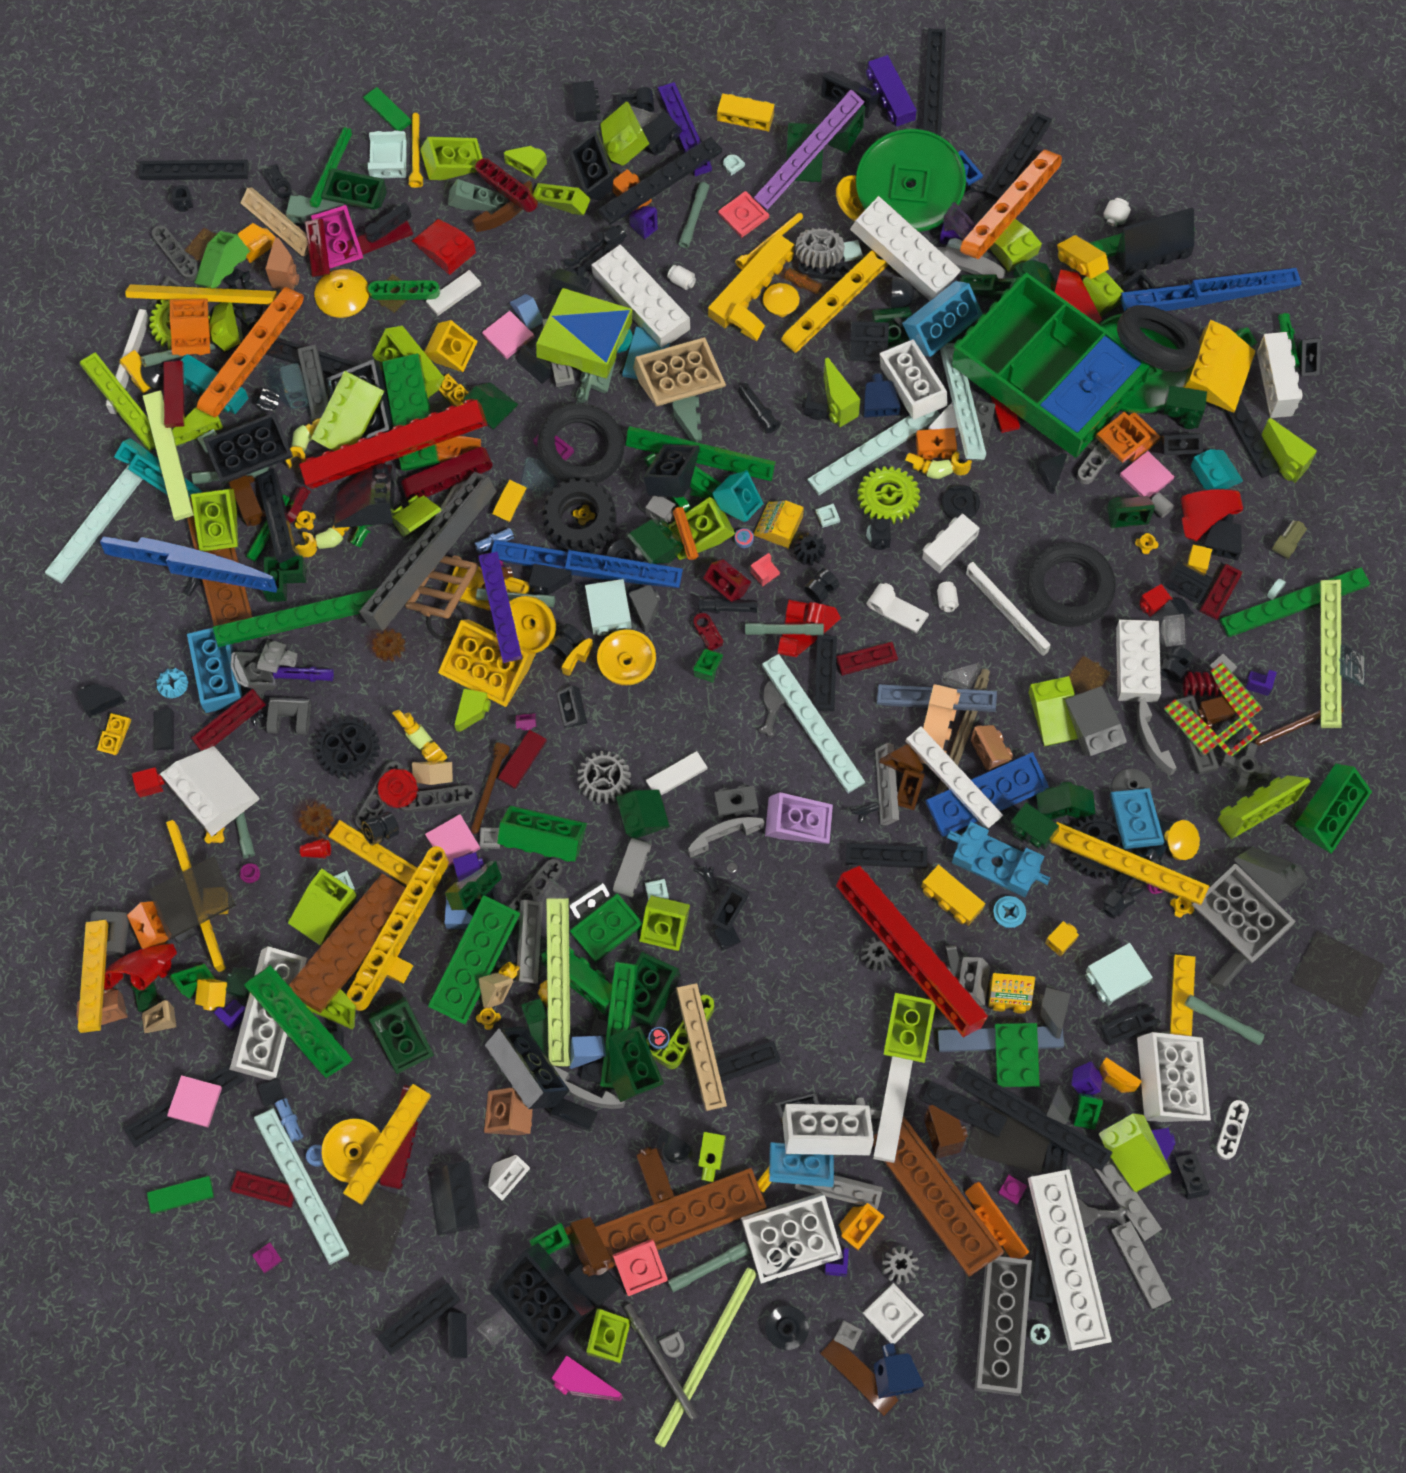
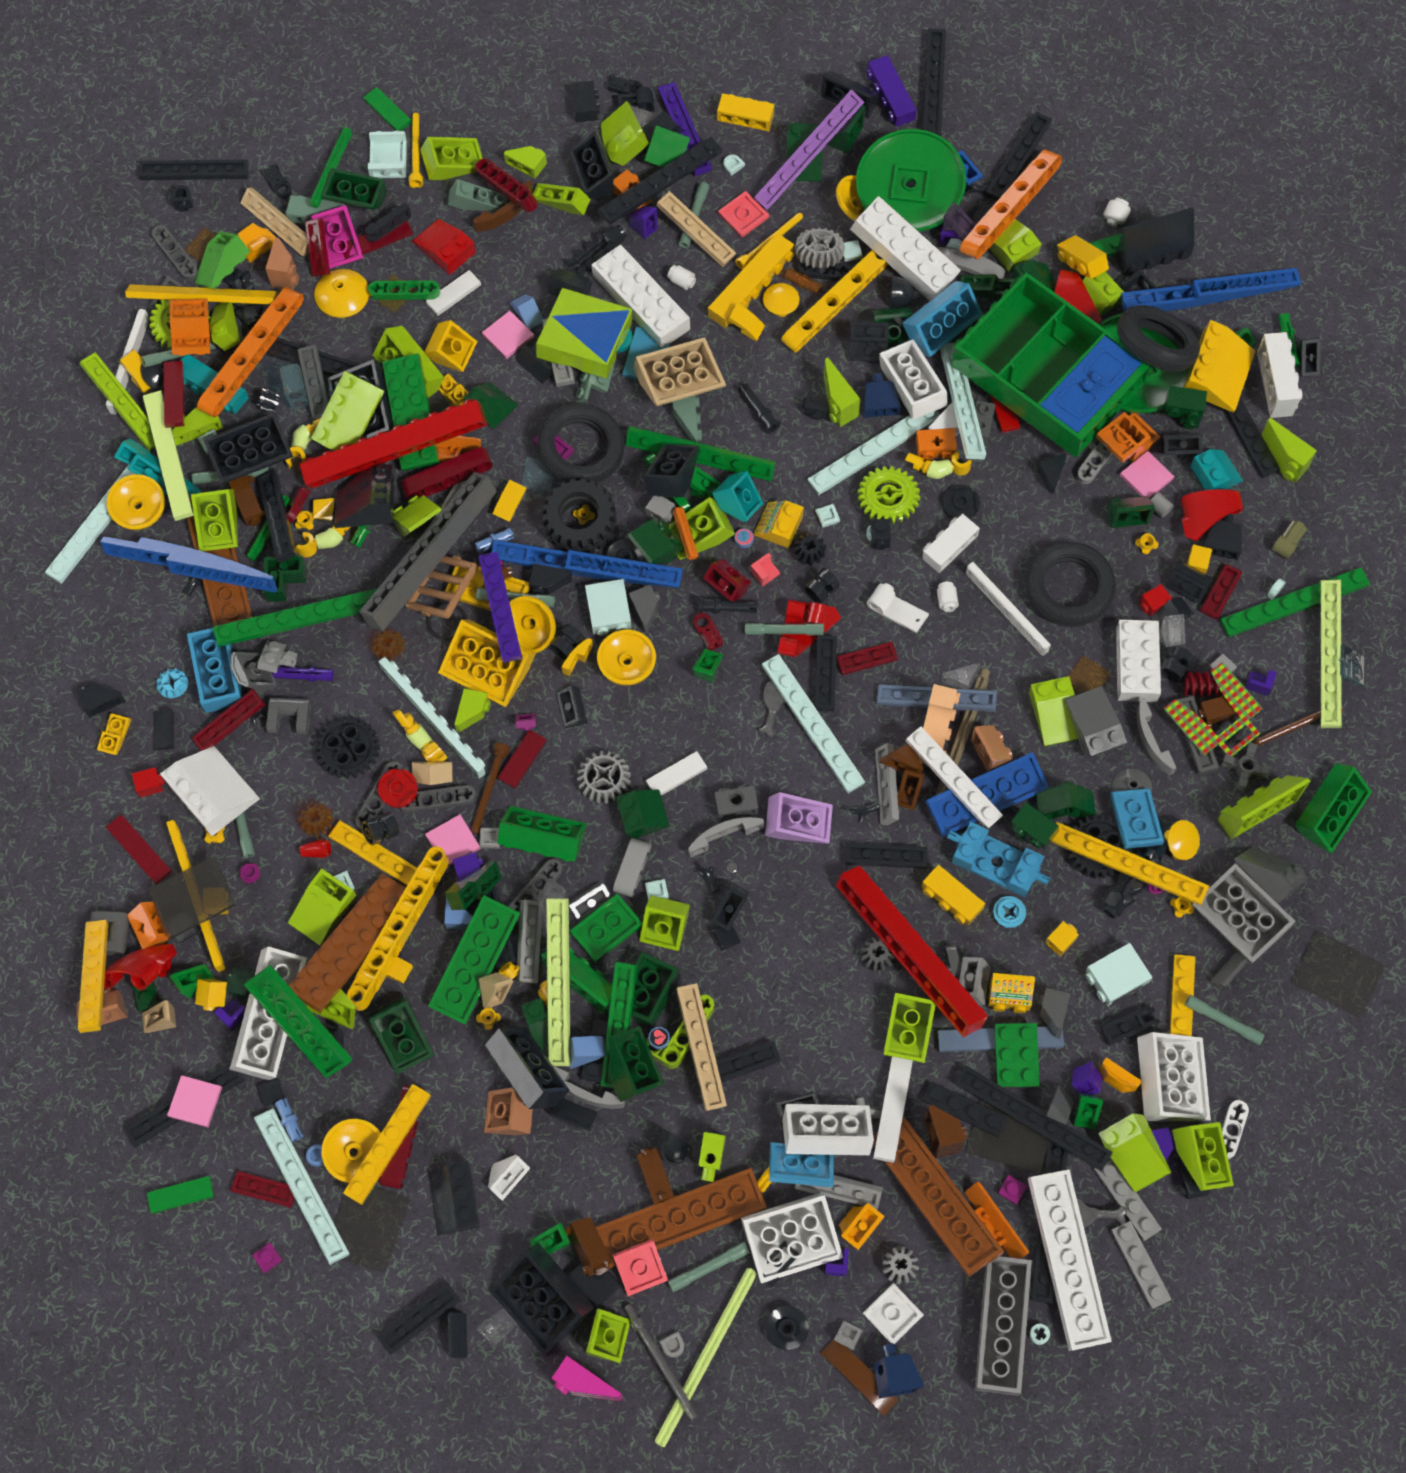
(132, 491): none -> yellow dish
(138, 849): none -> dark red tile
(323, 509): none -> yellow slope
(438, 723): none -> light aqua plate
(622, 86): none -> black piece
(665, 146): none -> green tile
(696, 229): none -> tan plate
(1204, 1155): none -> lime slope

